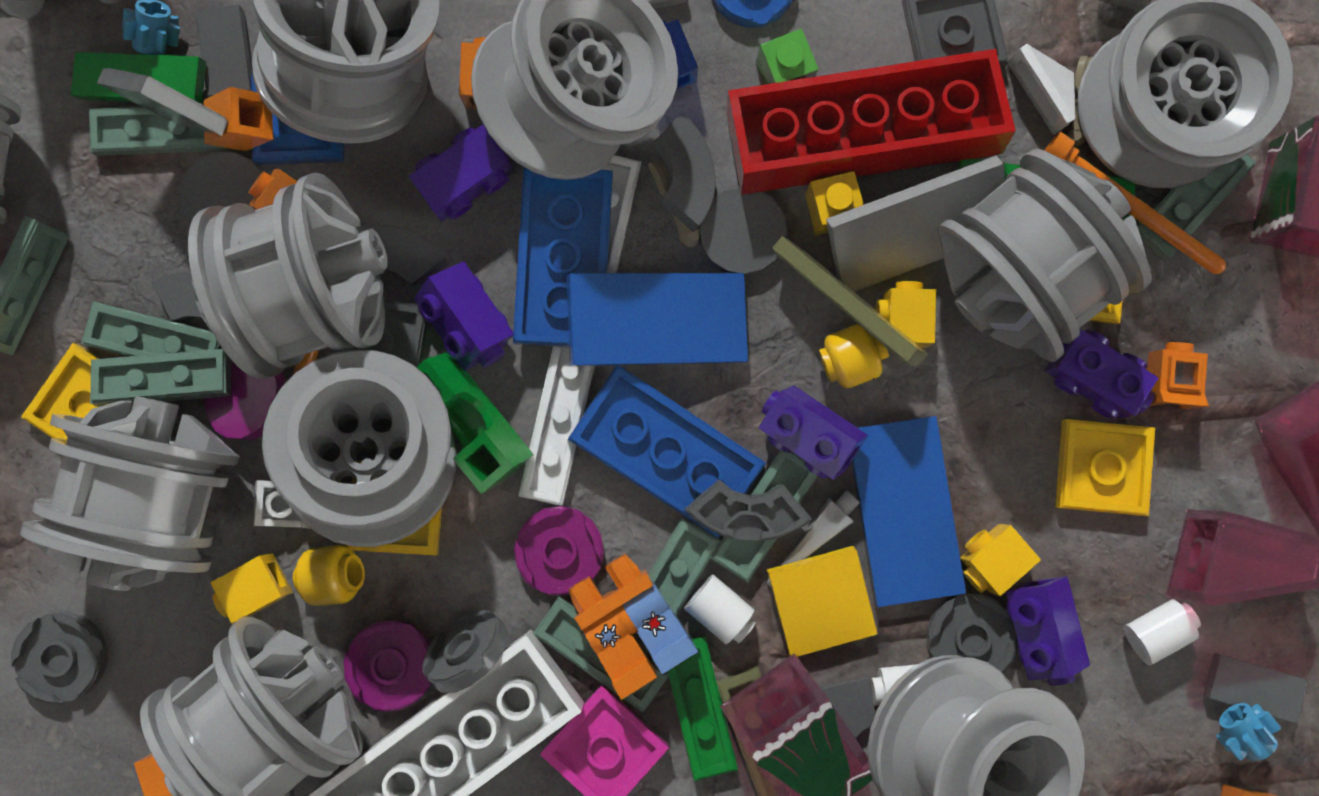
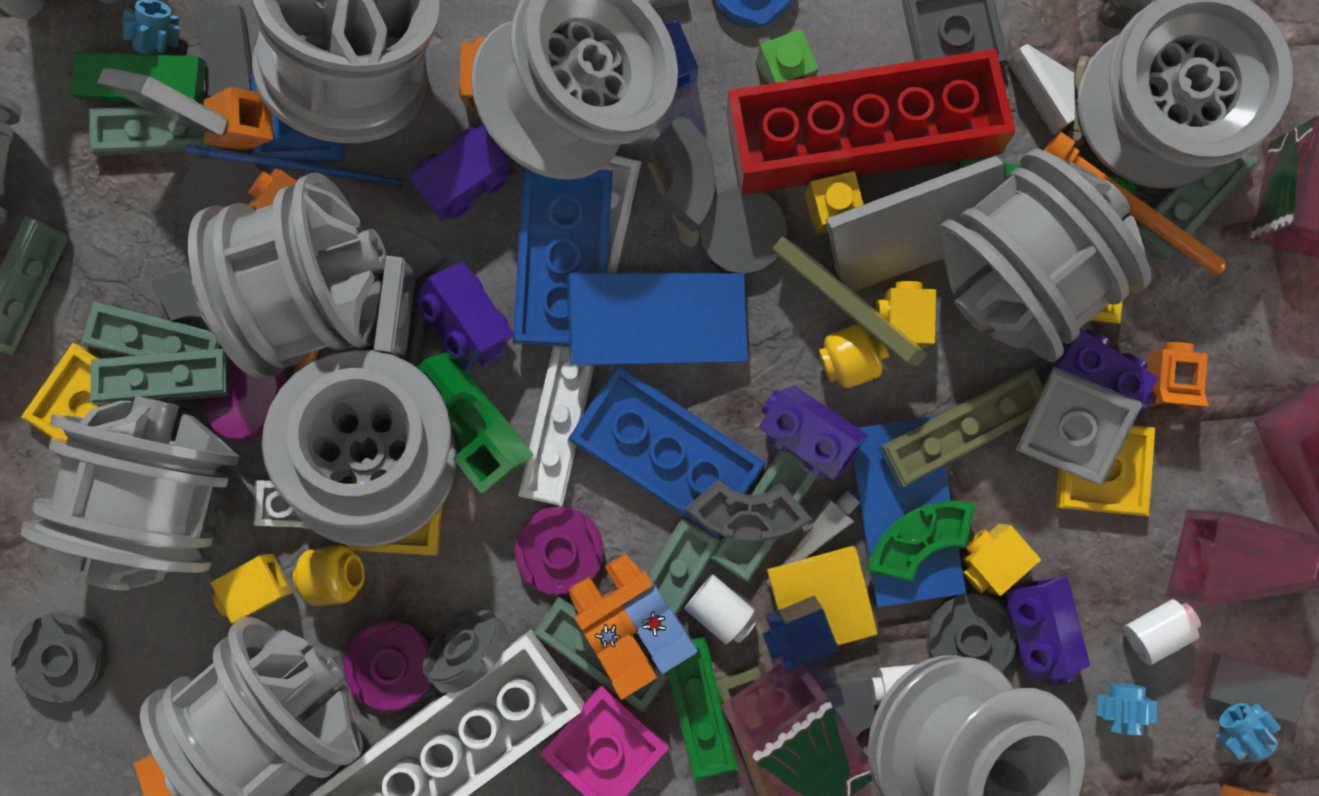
(293, 165): none -> blue piece
(395, 307): none -> light grey tile
(799, 633): none -> clear blue brick
(919, 535): none -> green tile
(962, 428): none -> olive tile
(1078, 426): none -> light grey tile
(1126, 708): none -> dark azure gear

